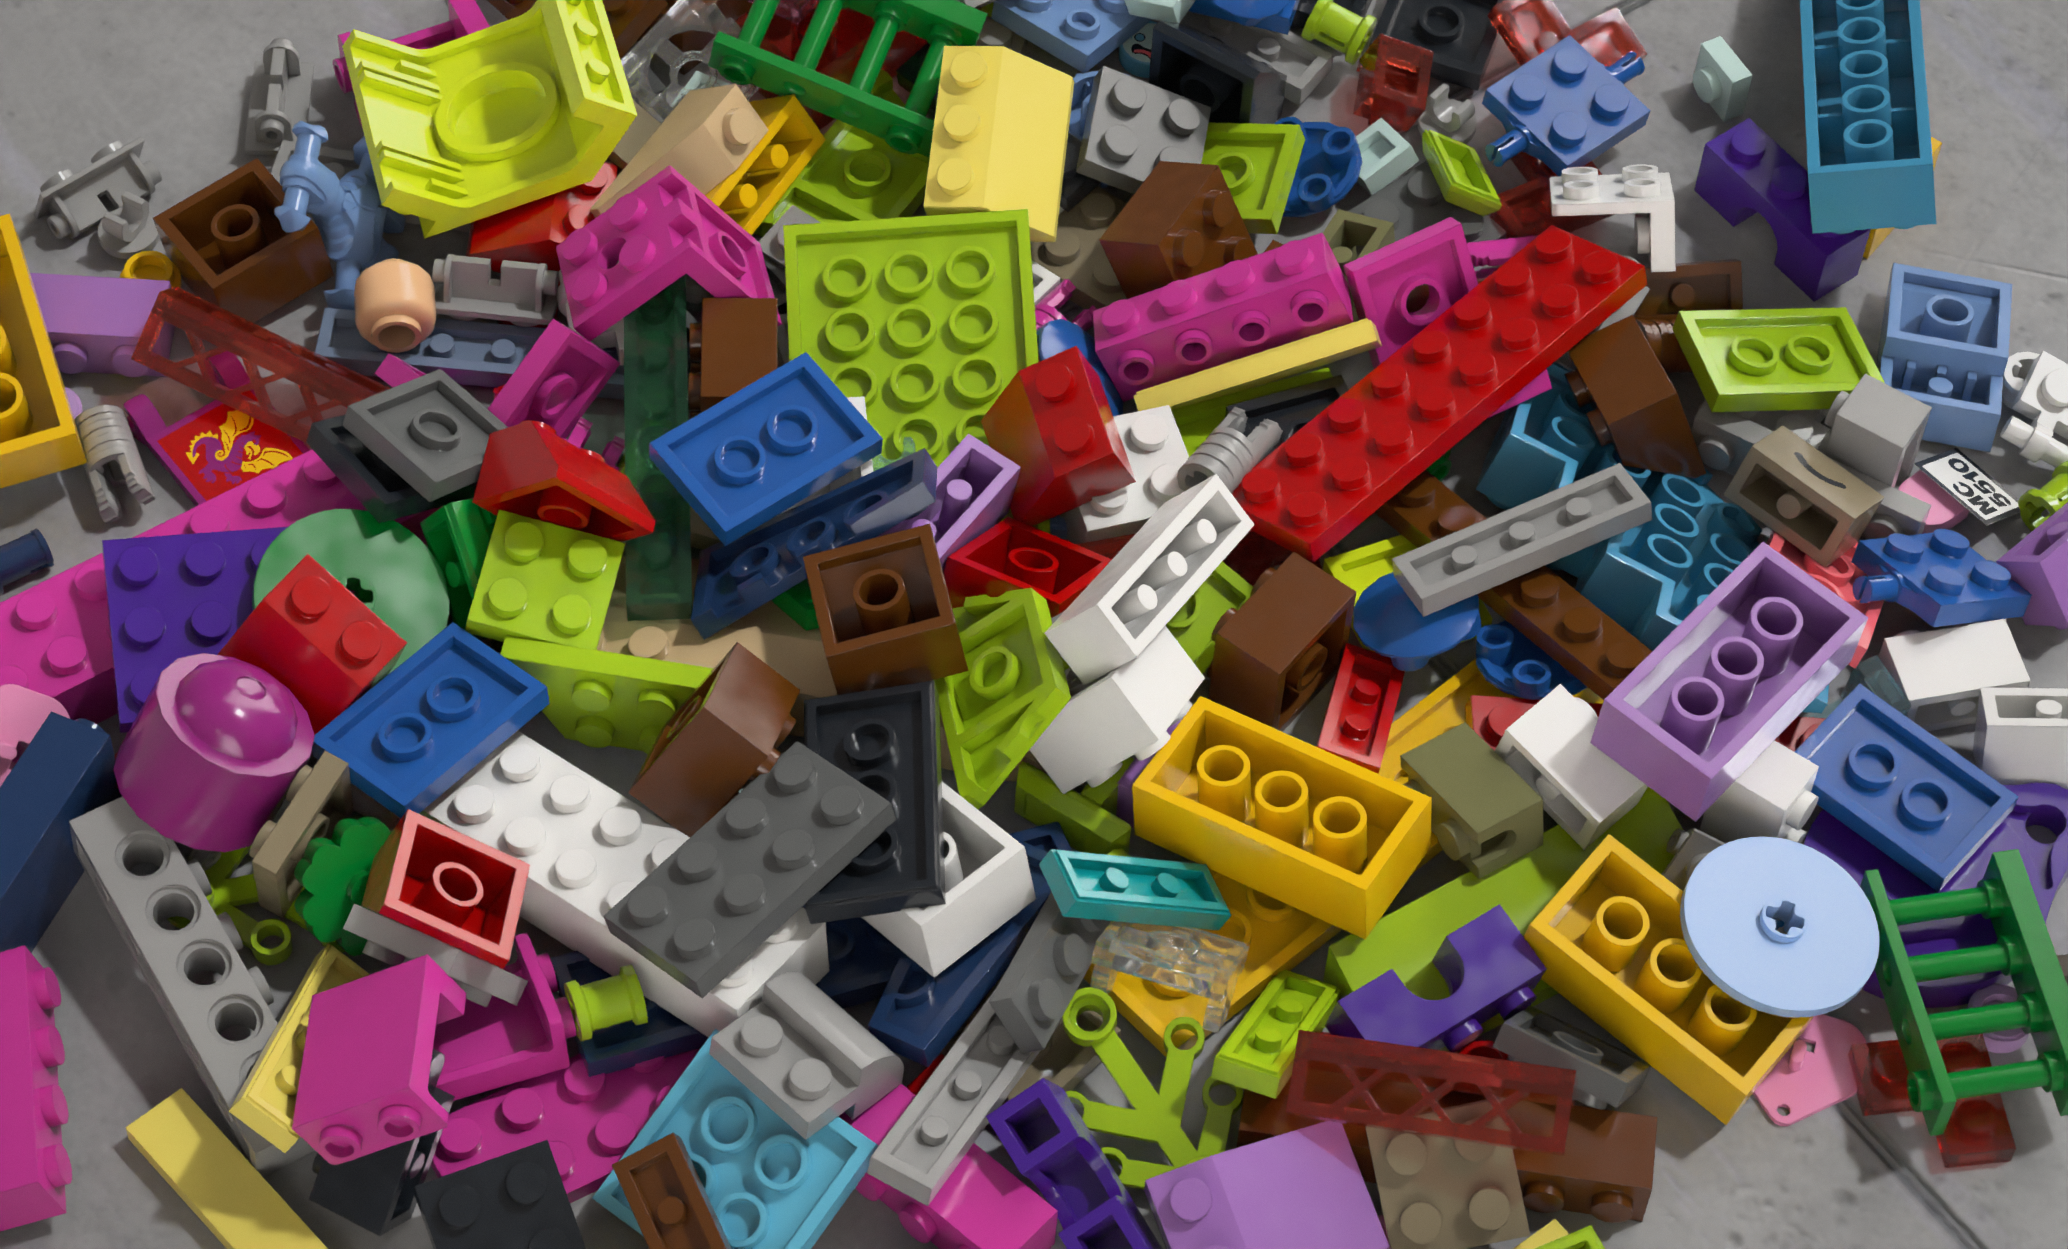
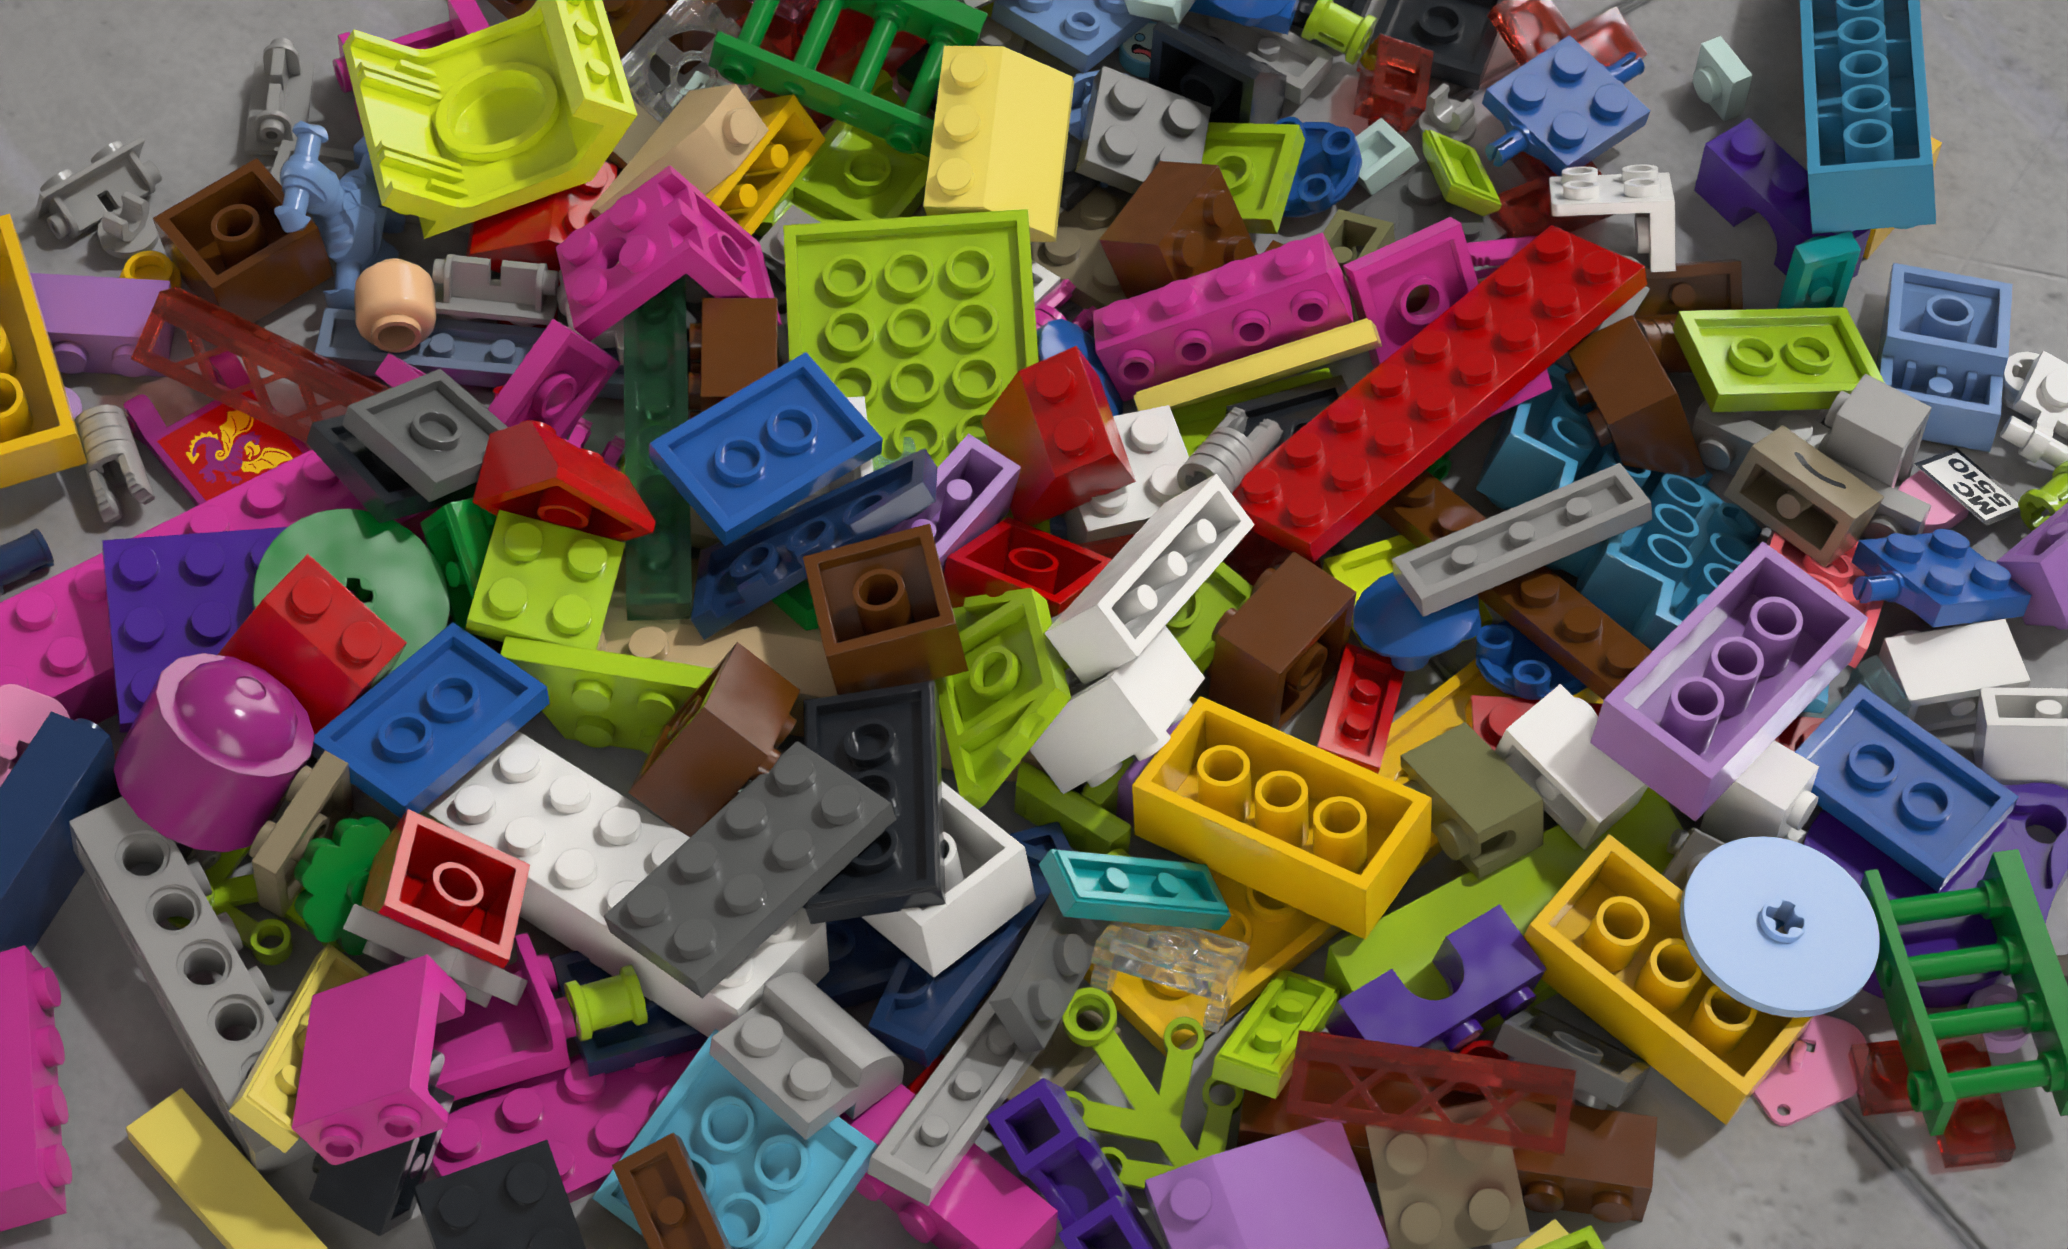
(1820, 272): none -> teal plate

